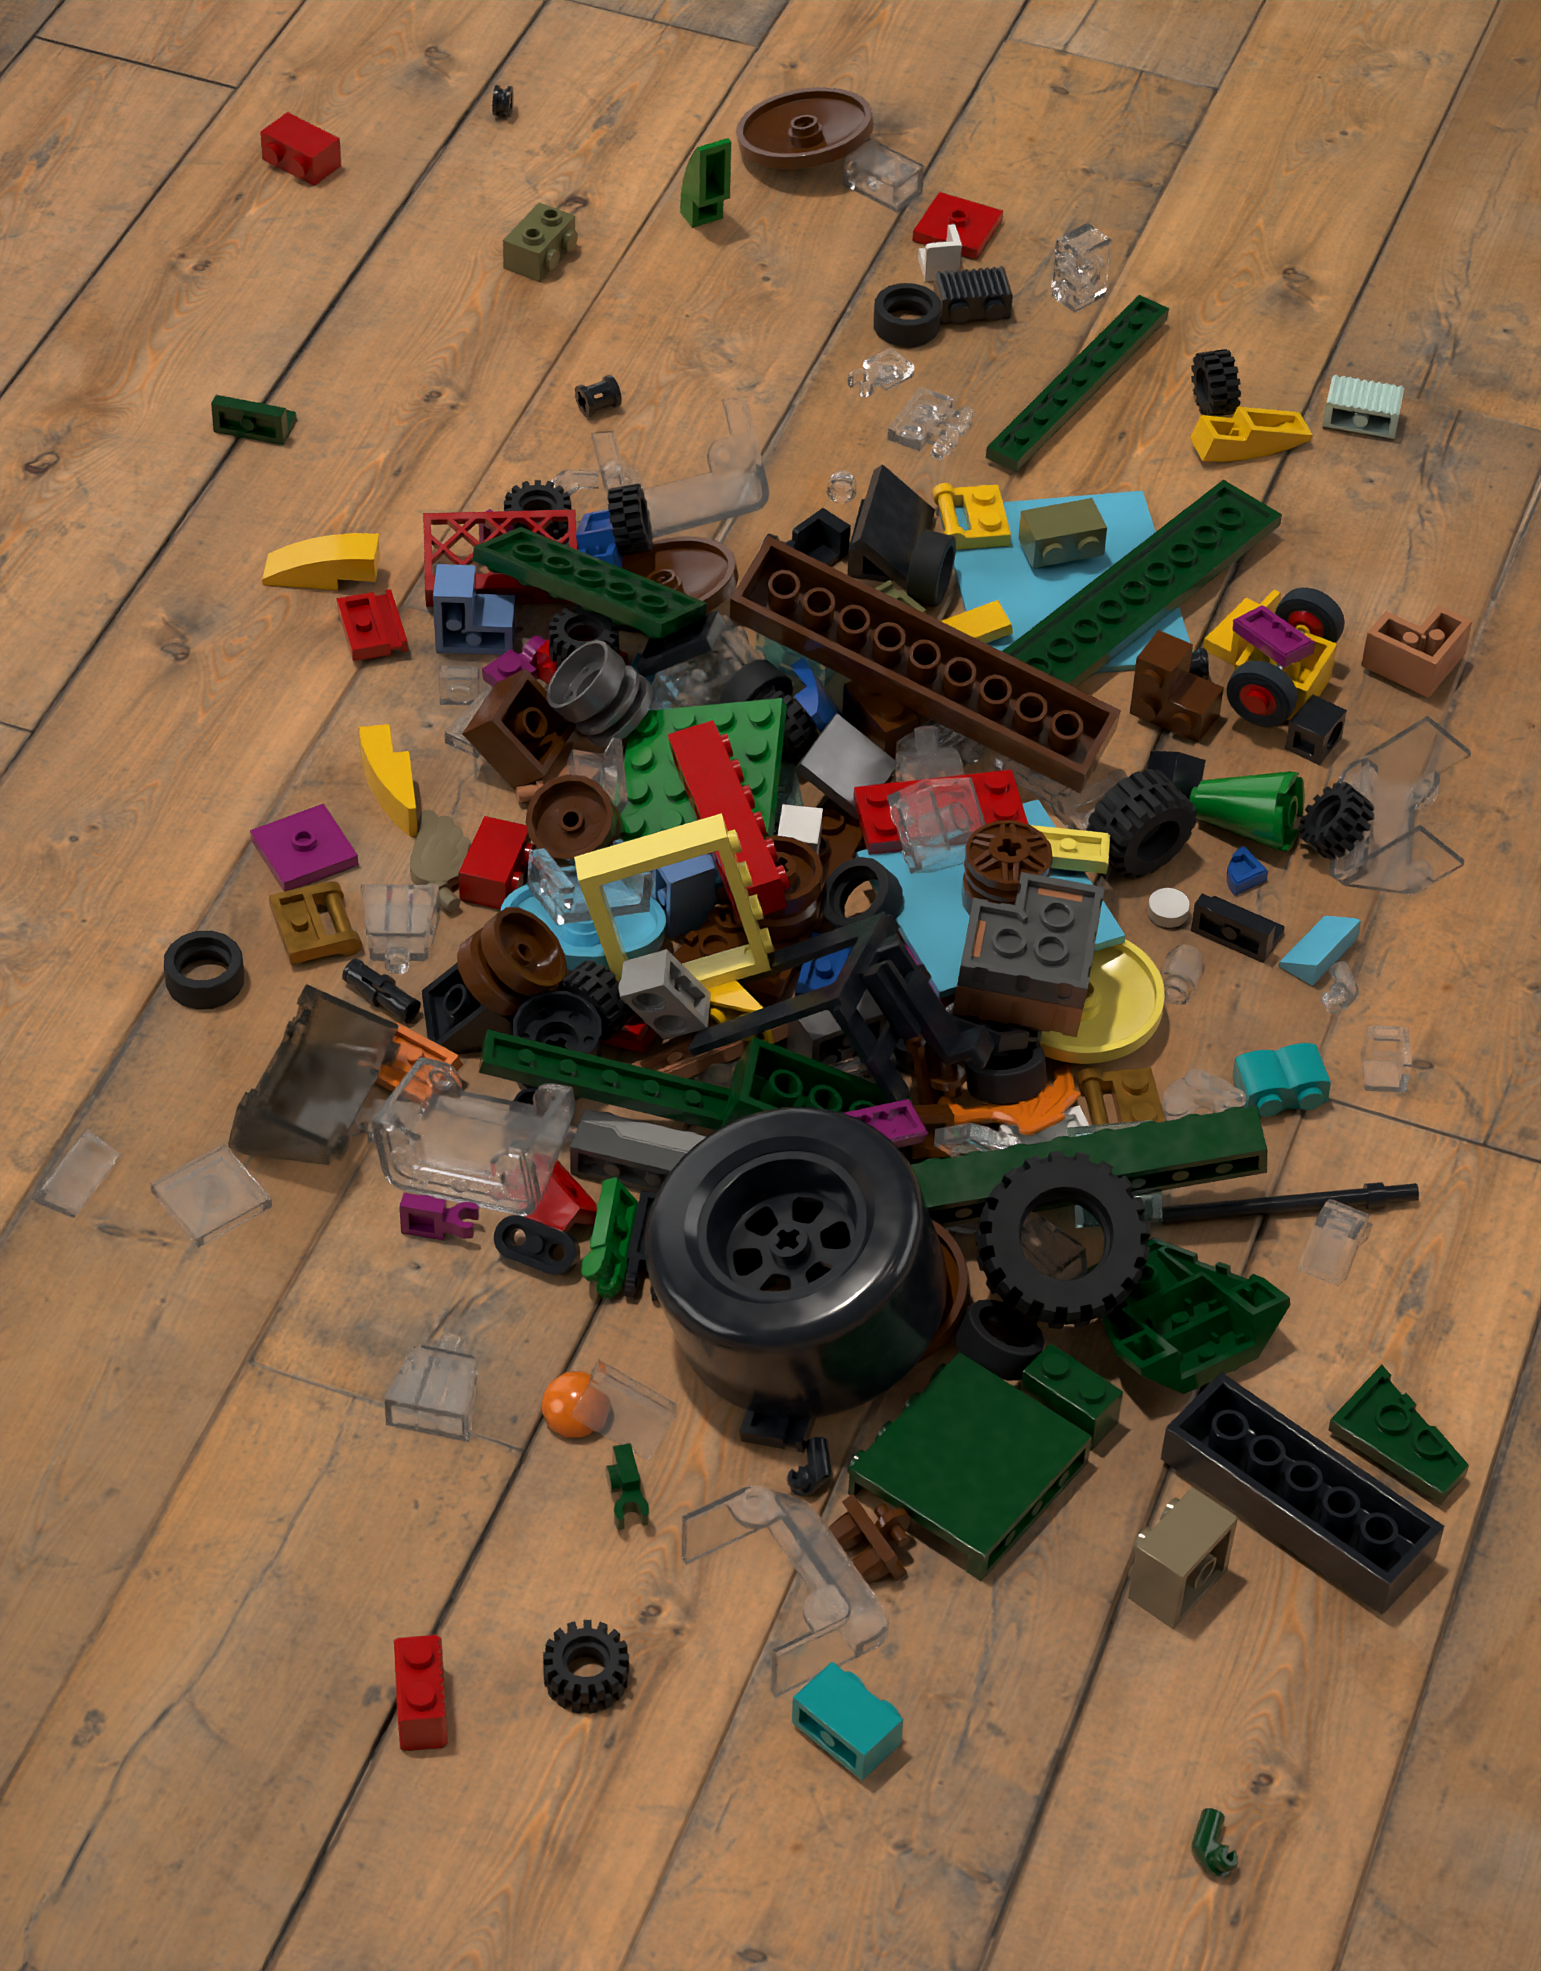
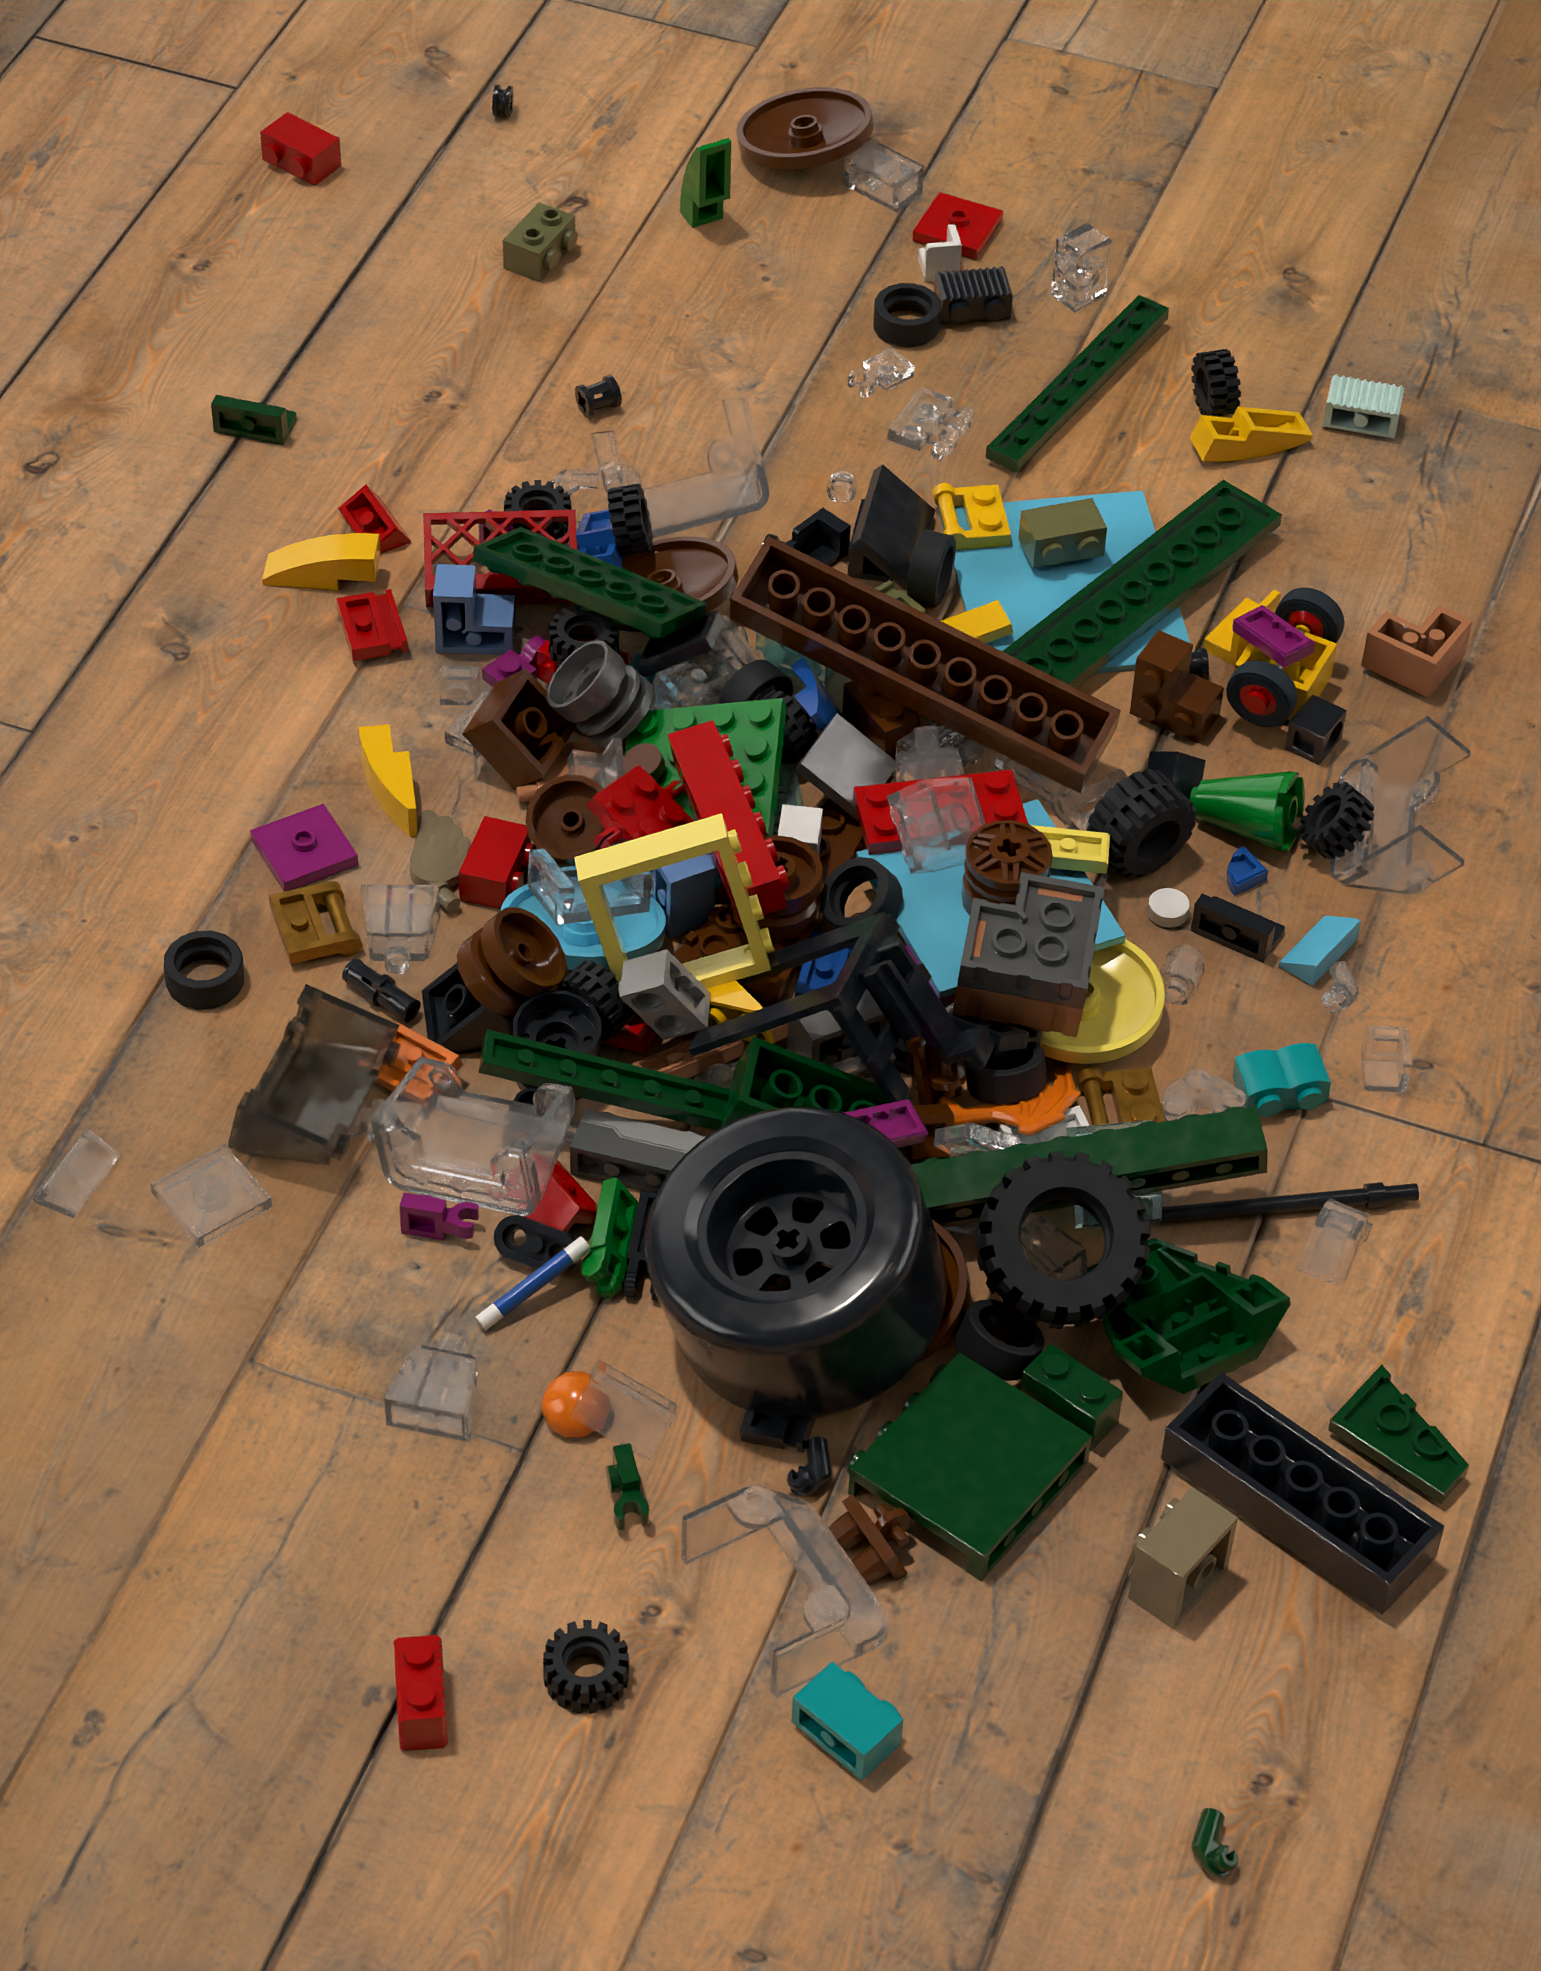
(369, 514): none -> red slope
(533, 1283): none -> blue bar
(636, 808): none -> red plate
(648, 757): none -> reddish brown tile

